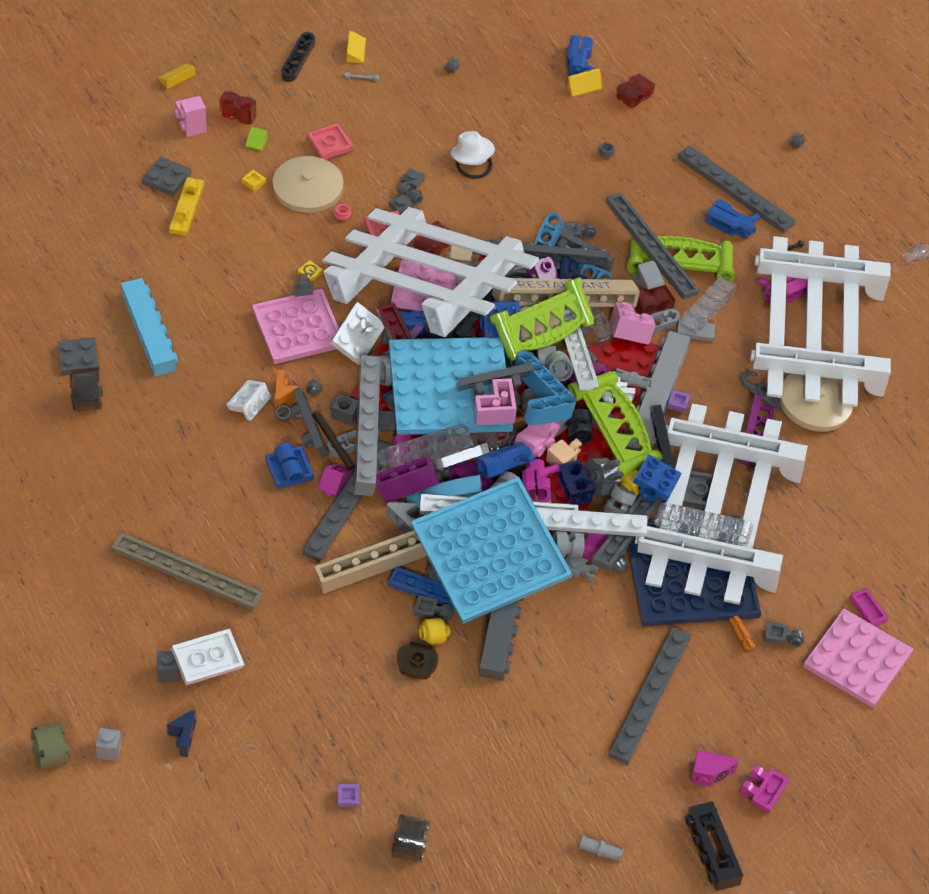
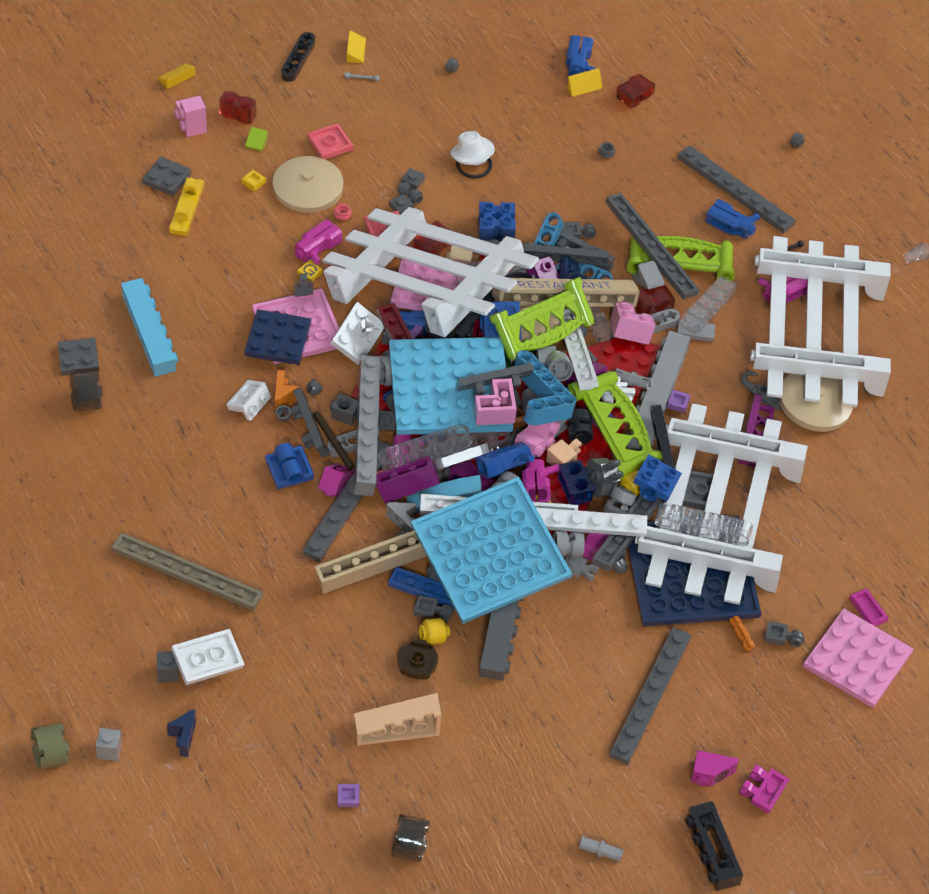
(278, 337): none -> dark blue plate
(317, 239): none -> dark pink piece
(399, 721): none -> light nougat wedge
(496, 221): none -> blue brick

